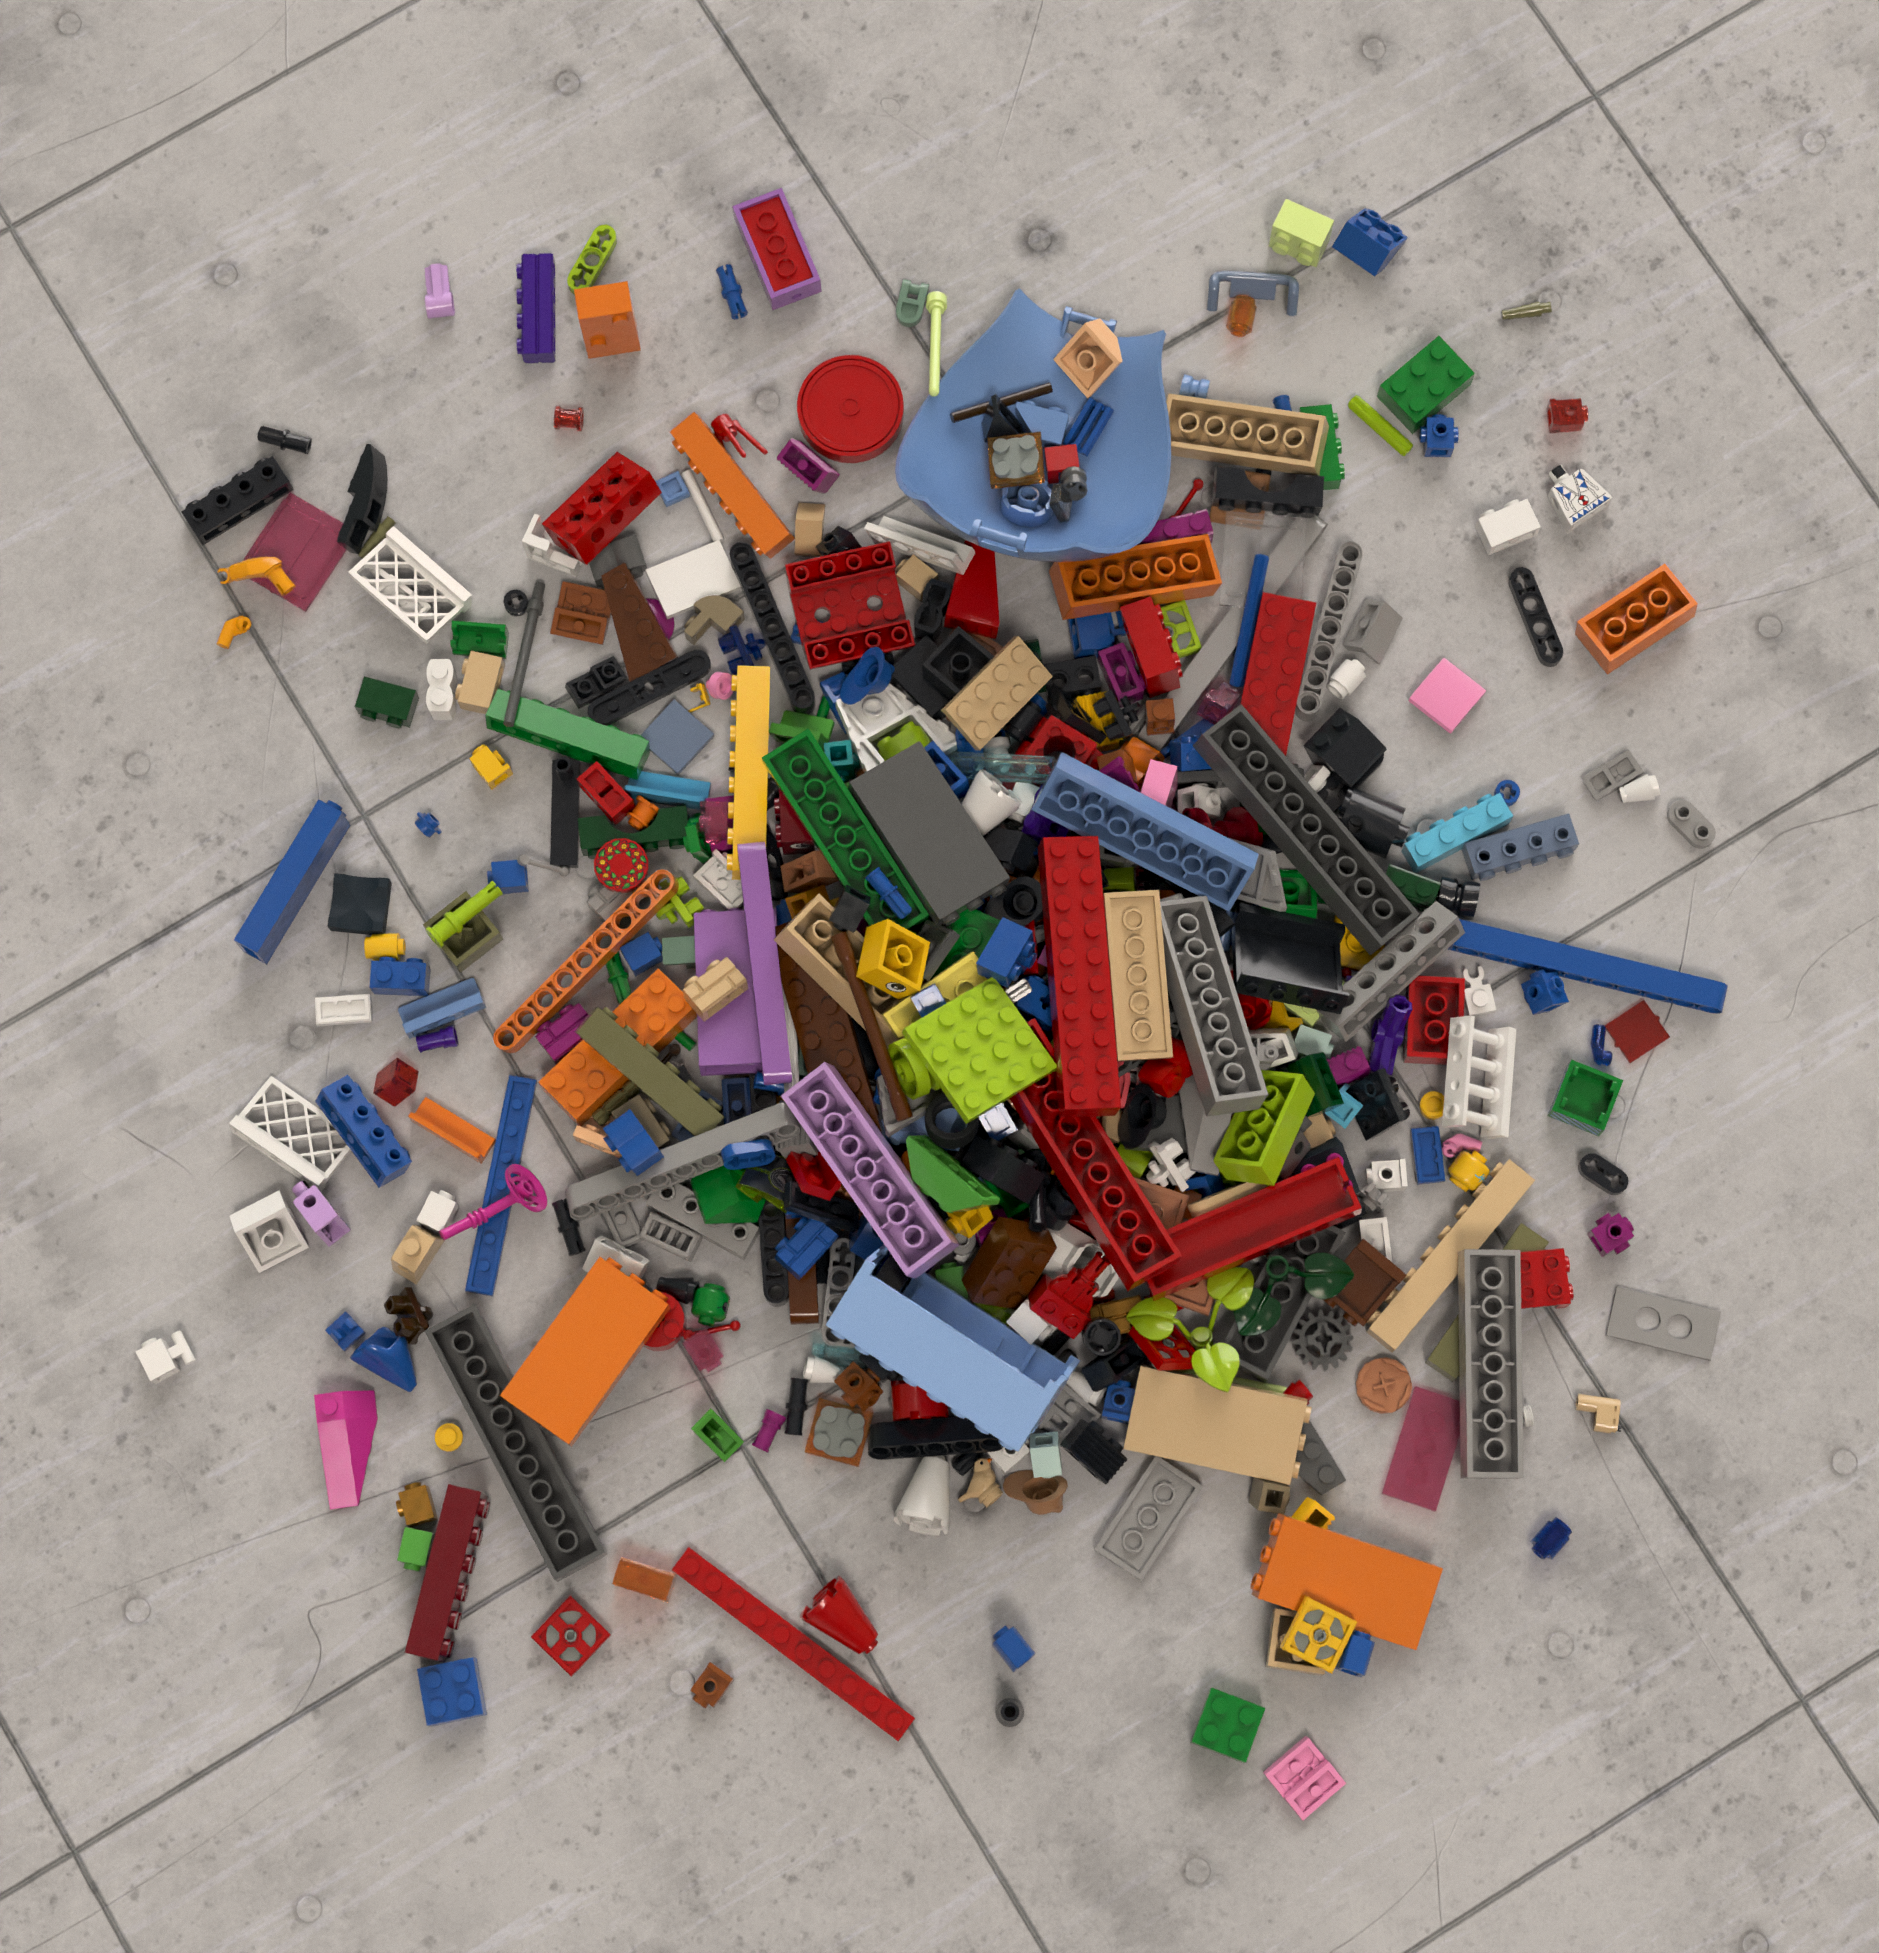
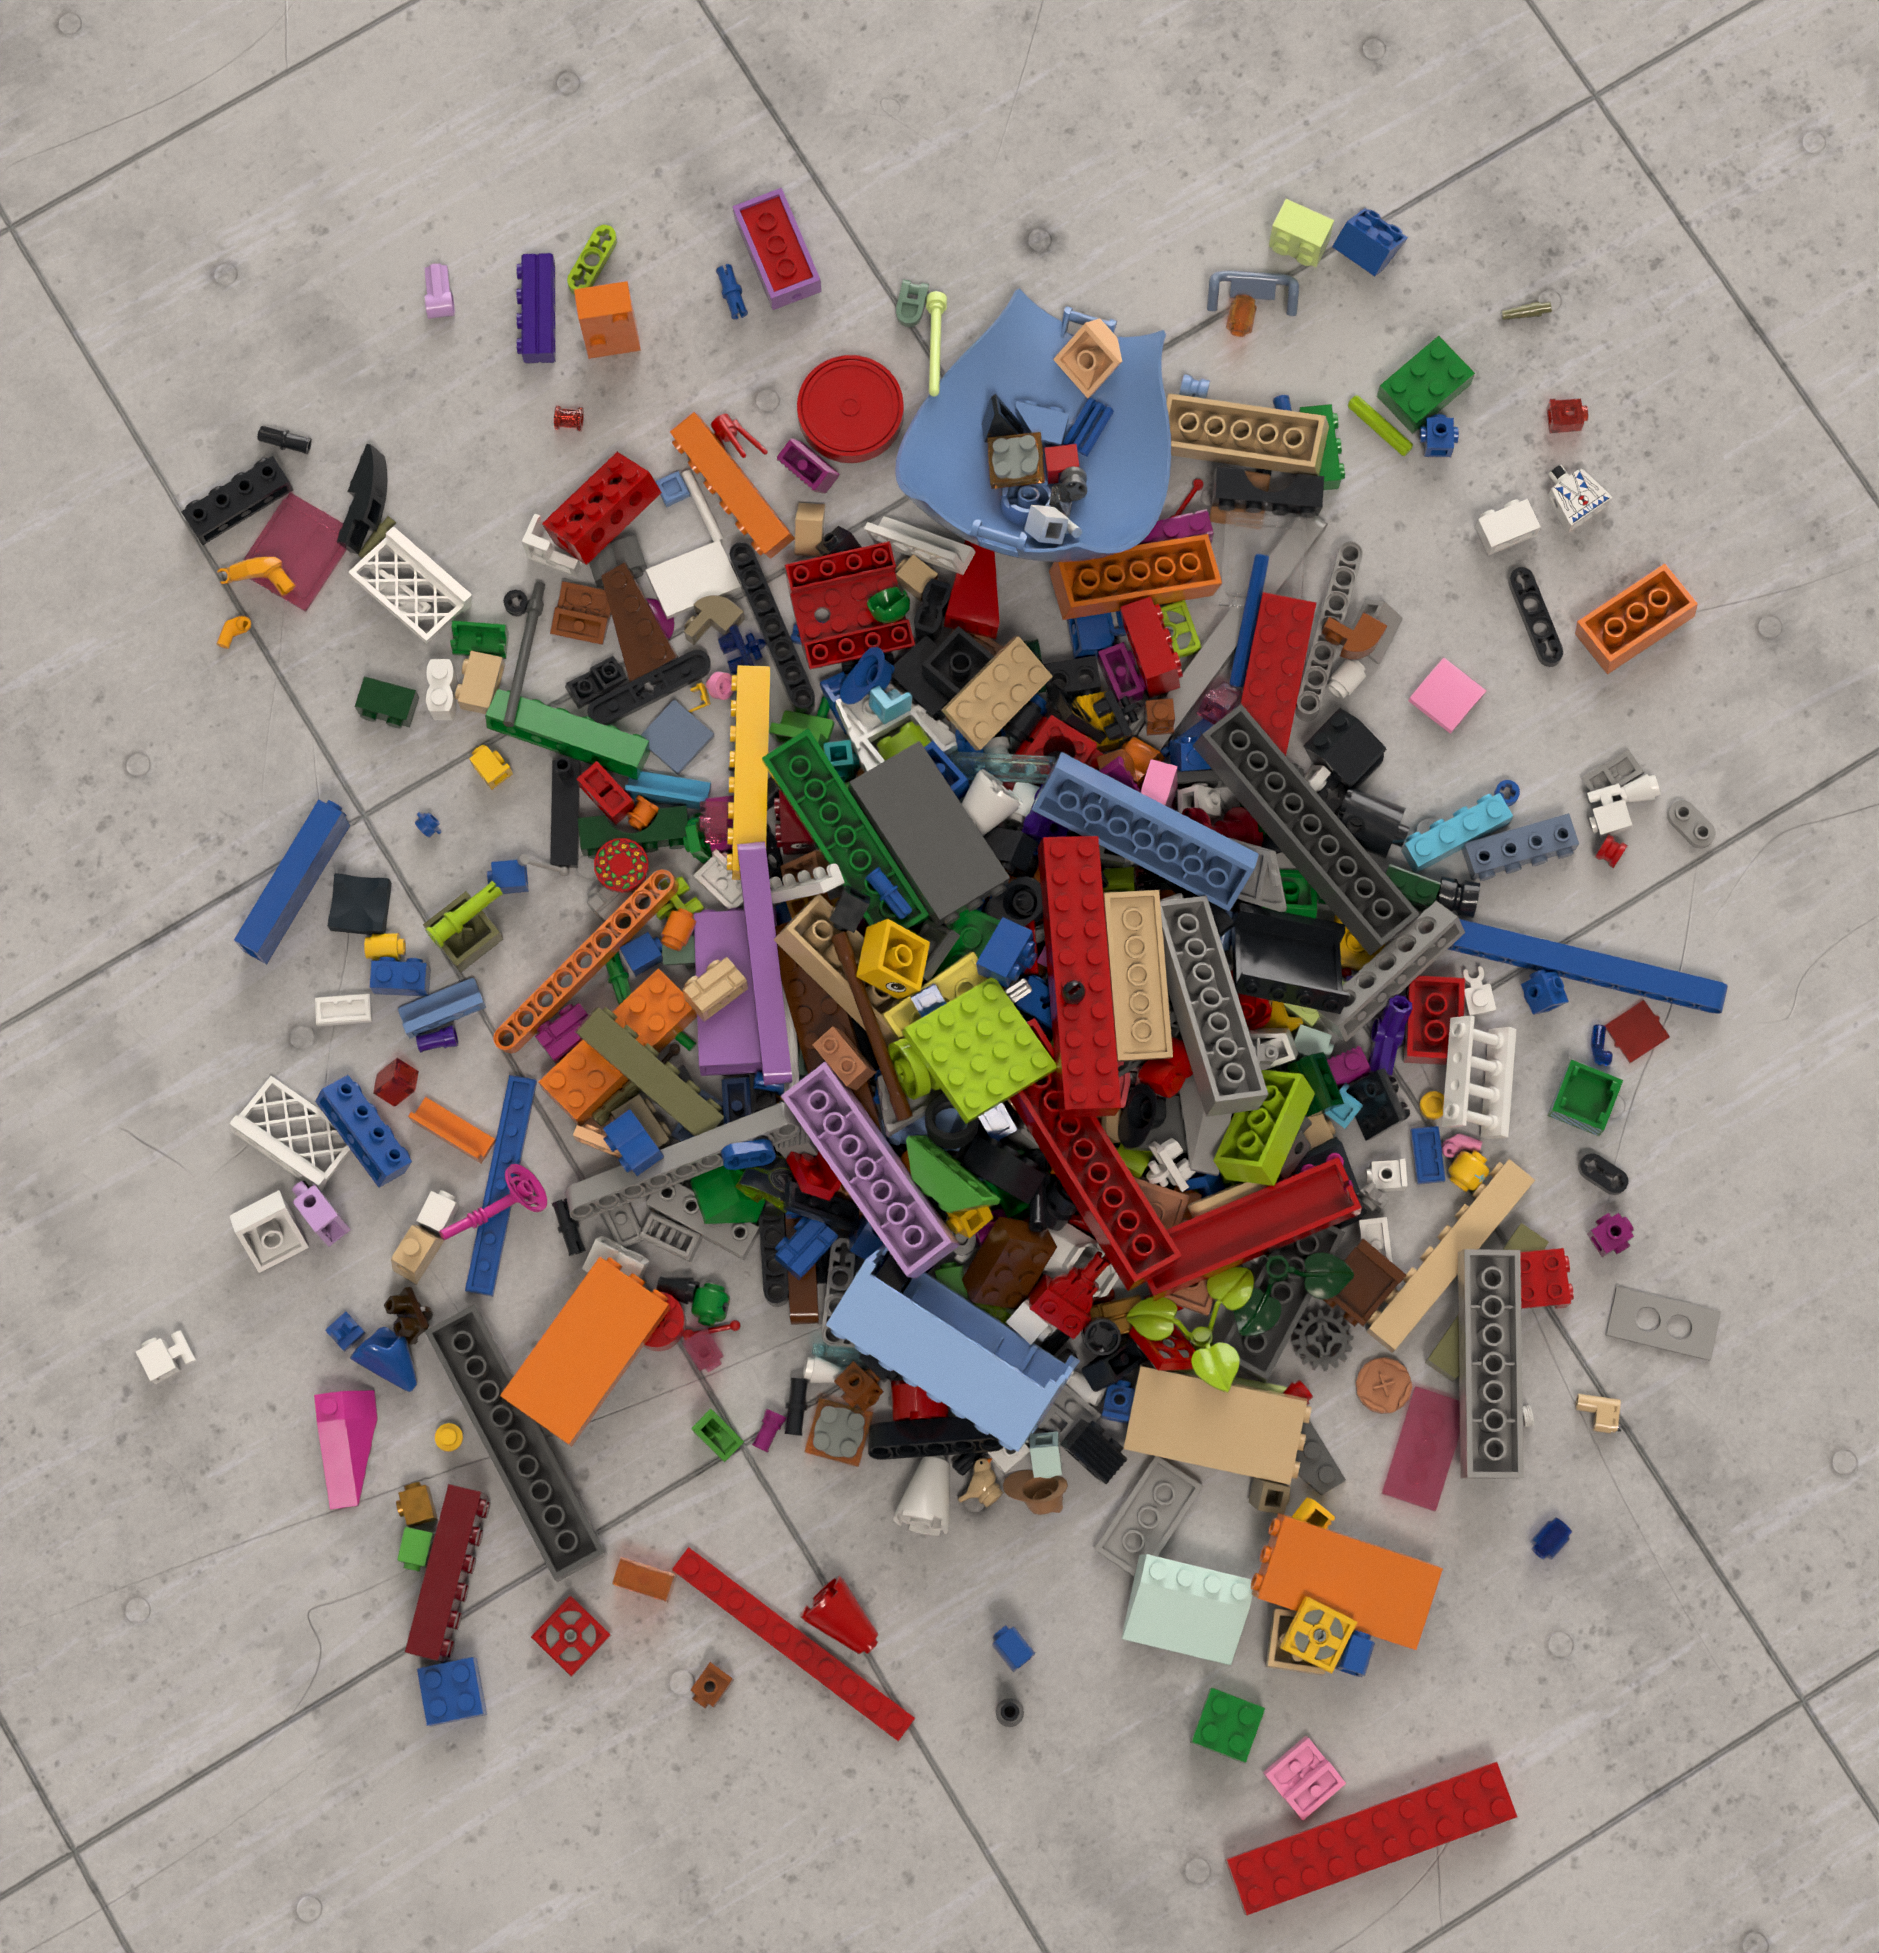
(678, 929): none -> orange brick
(806, 886): none -> white hinge
(844, 1058): none -> nougat brick
(889, 605): none -> green hair
(889, 705): none -> medium azure panel
(1008, 400): dark brown bar -> none
(1049, 525): none -> white brick
(1078, 996): none -> black hinge
(1187, 1609): none -> light aqua slope
(1356, 642): none -> dark orange brick
(1371, 1838): none -> red brick
(1610, 817): none -> white brick
(1611, 851): none -> red wheel

